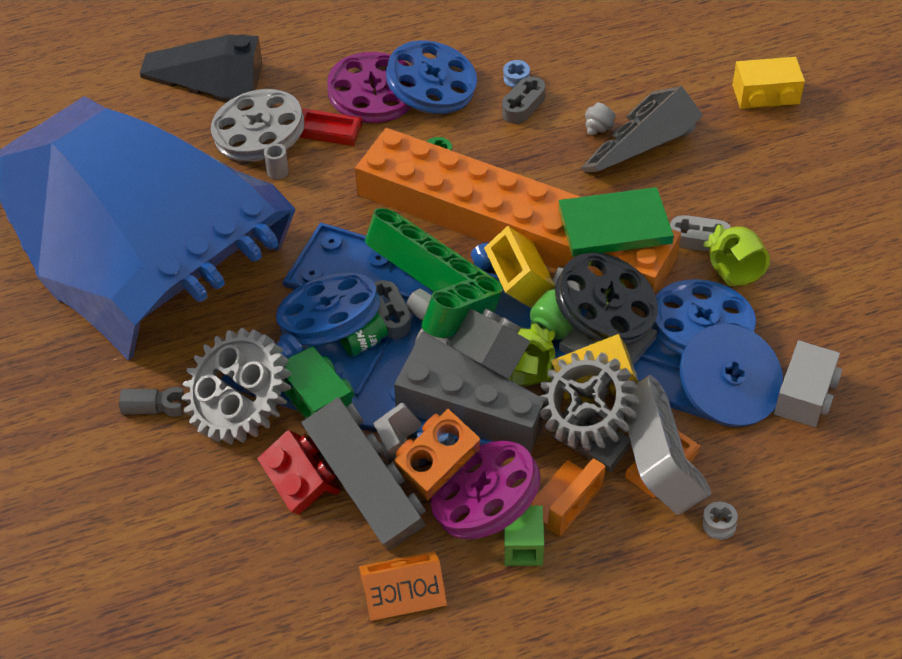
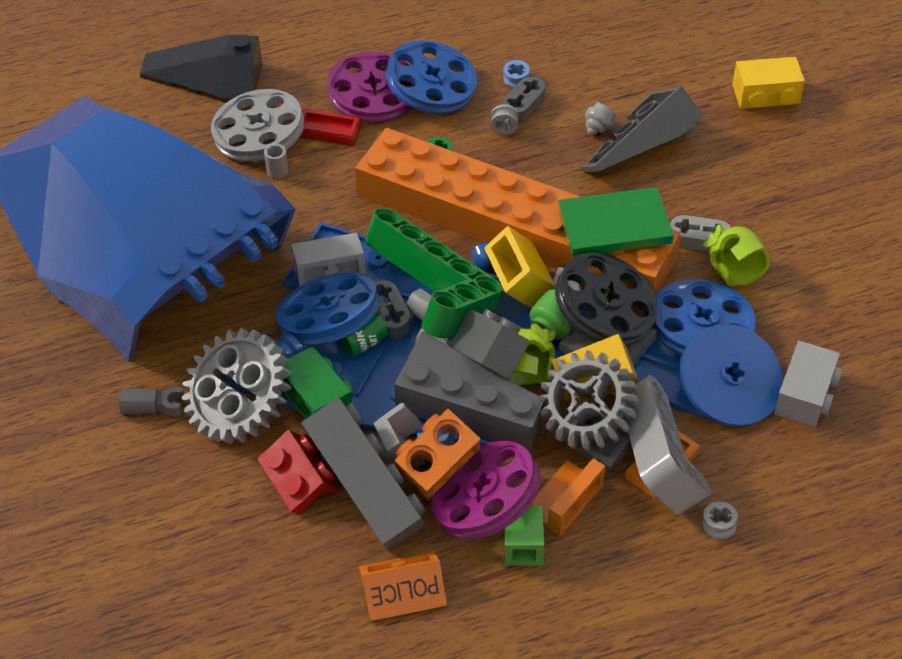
(328, 257): none -> light grey hinge
(504, 127): none -> light grey bush

